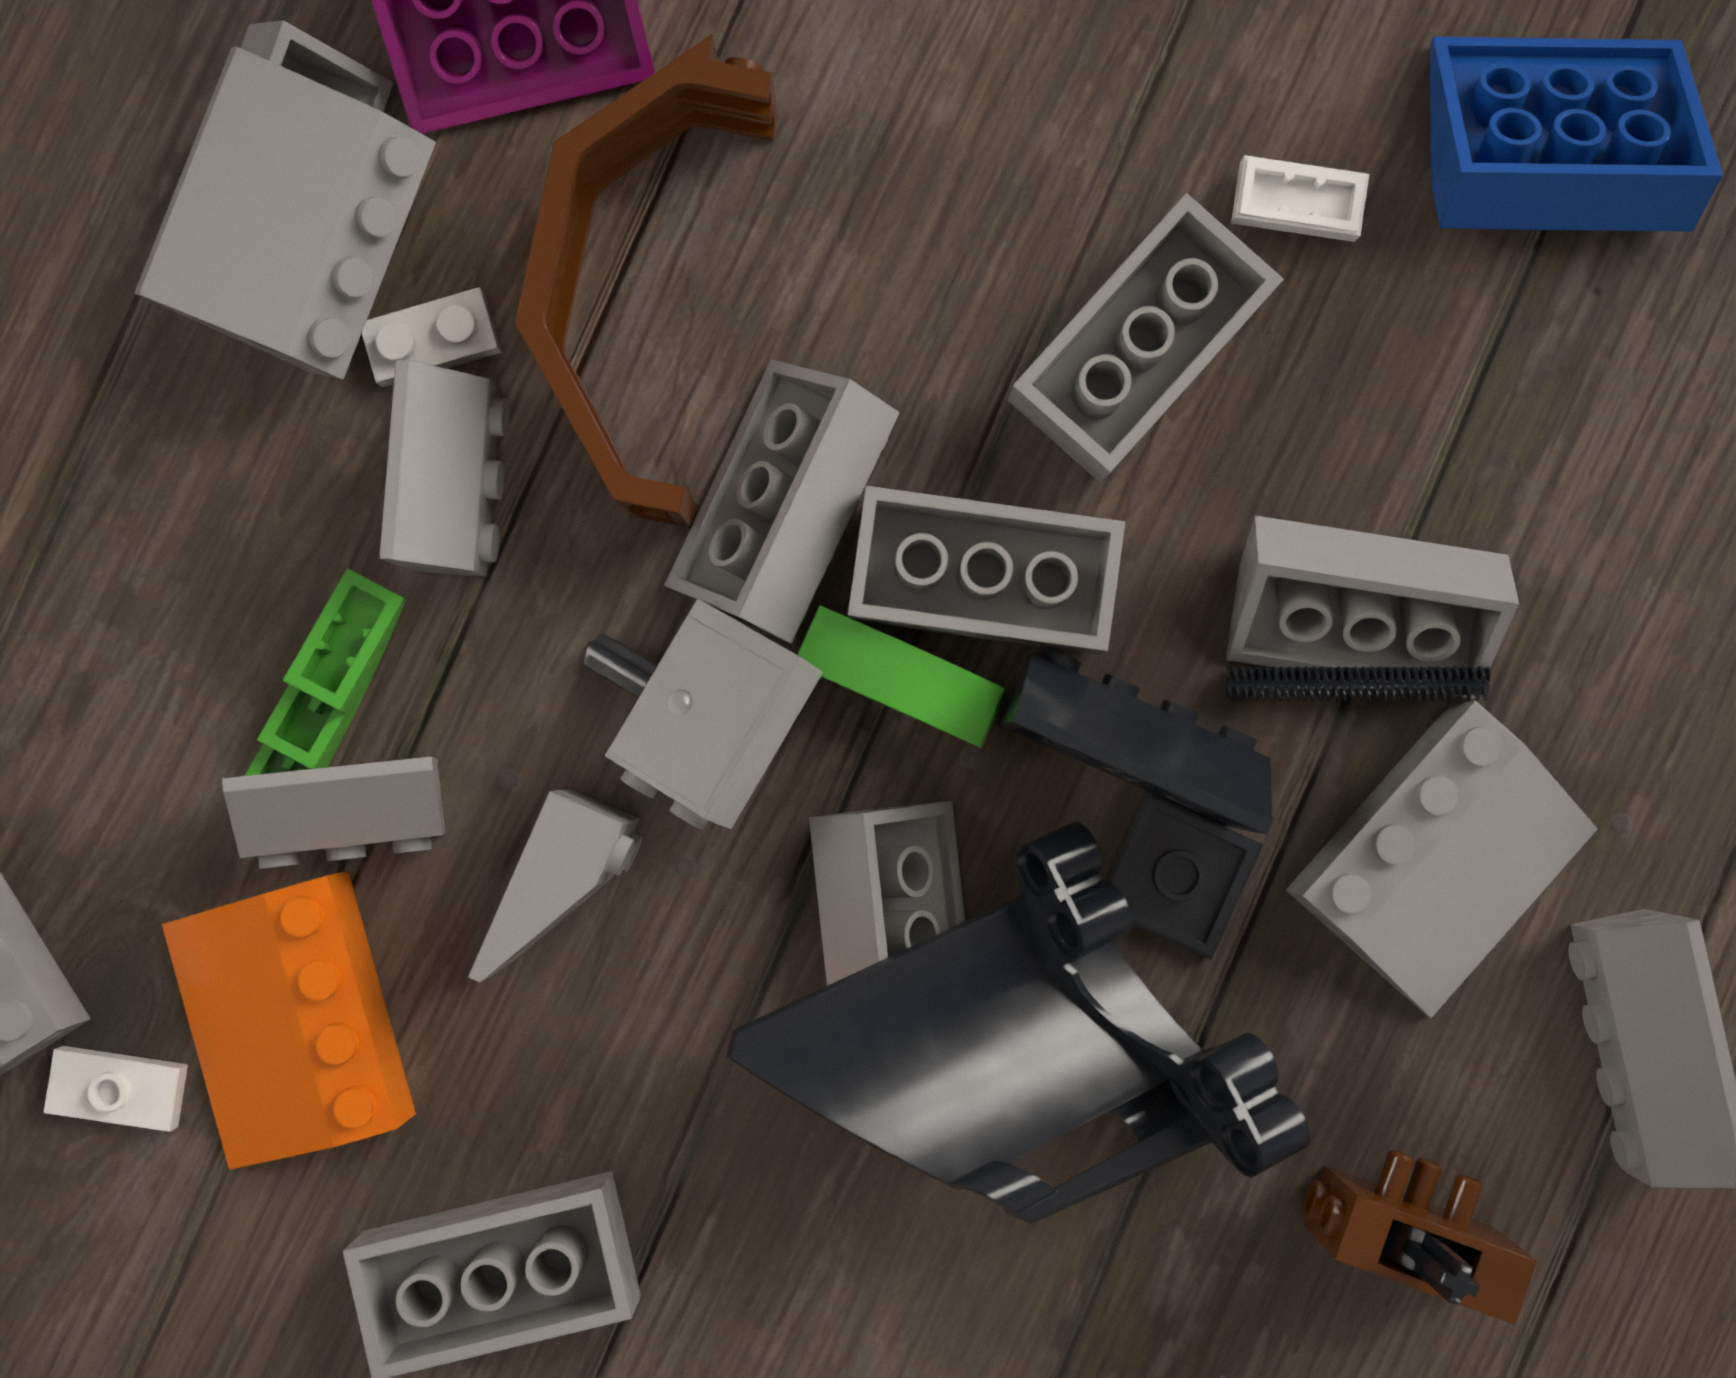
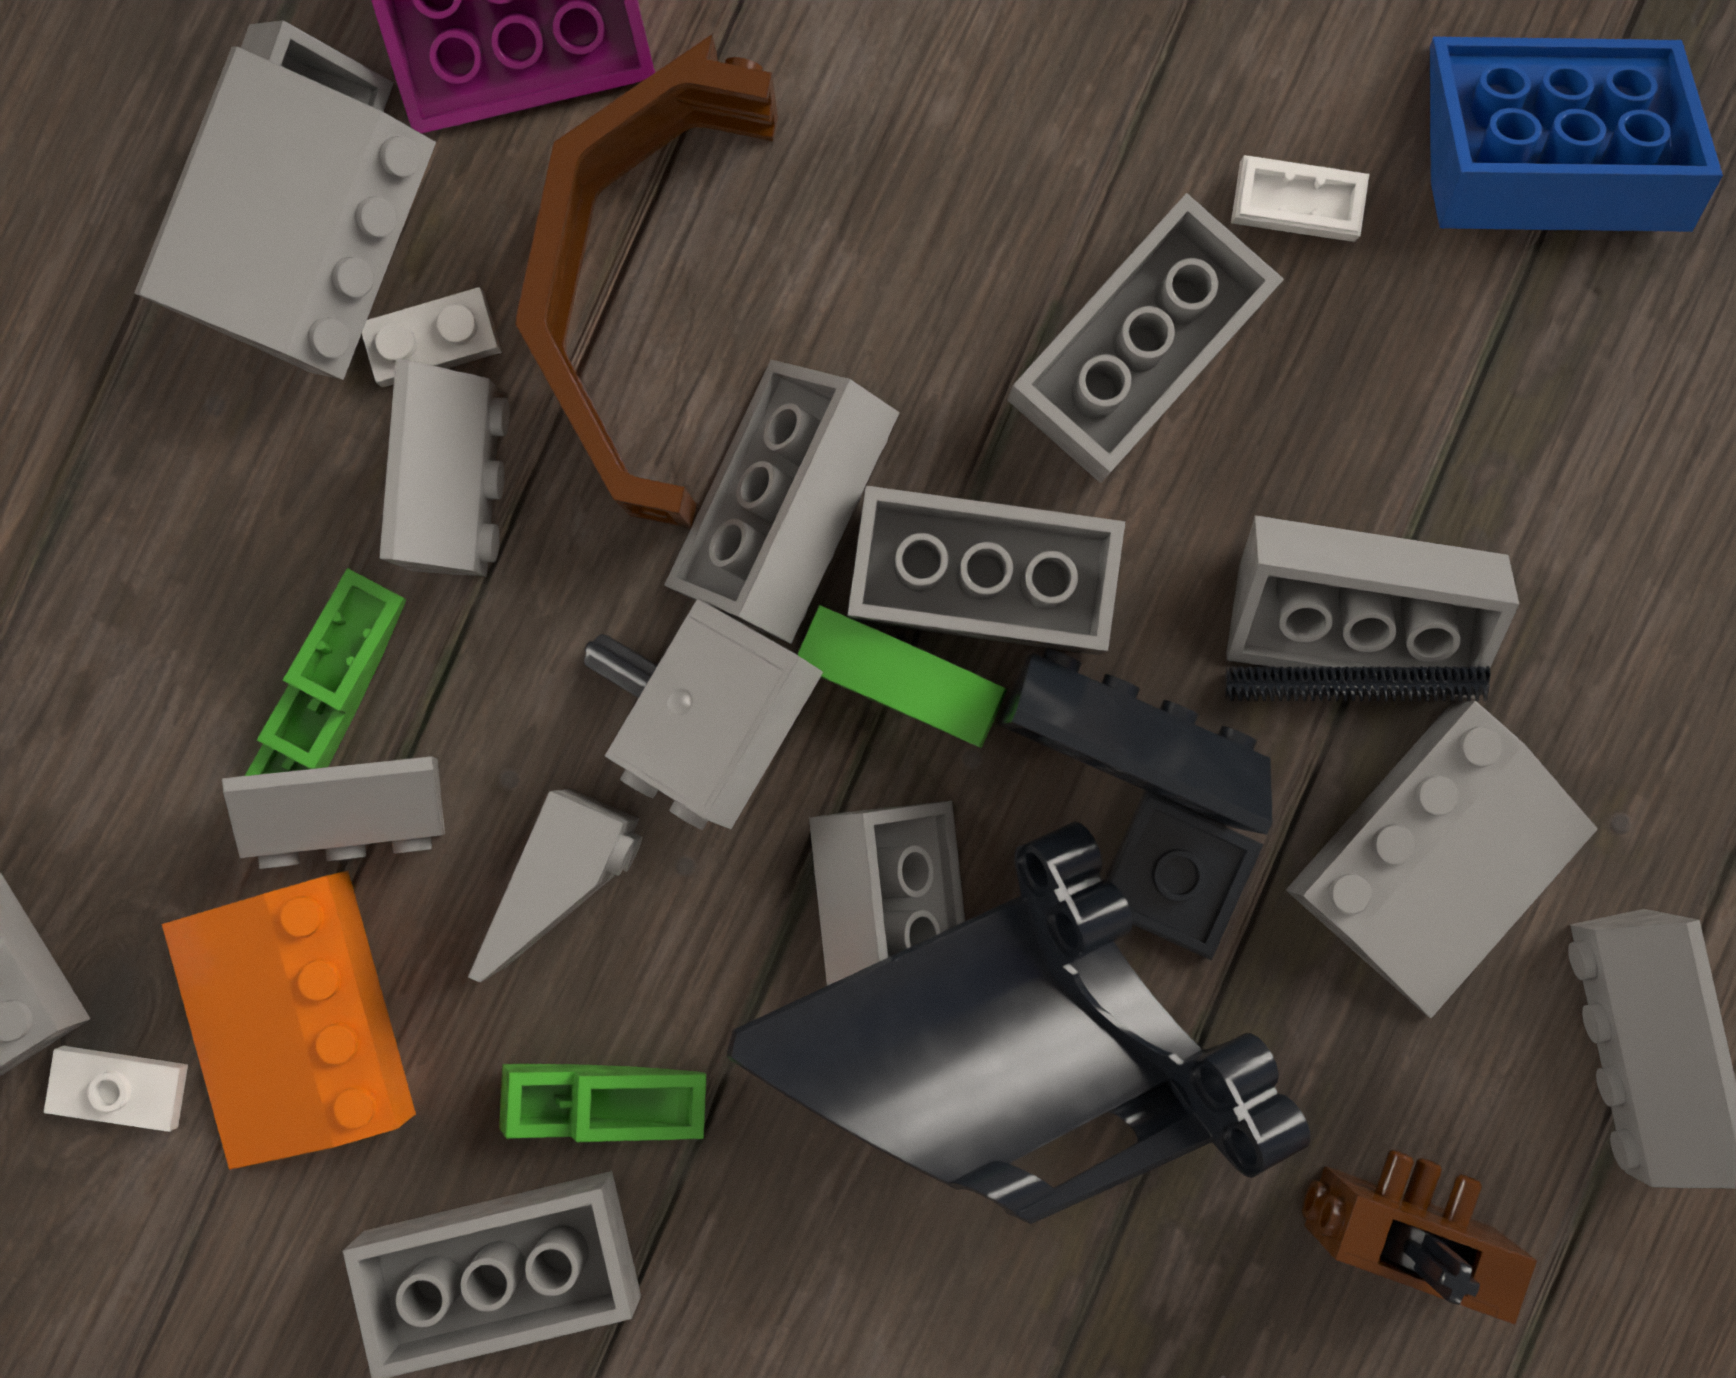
(601, 1102): none -> bright green slope

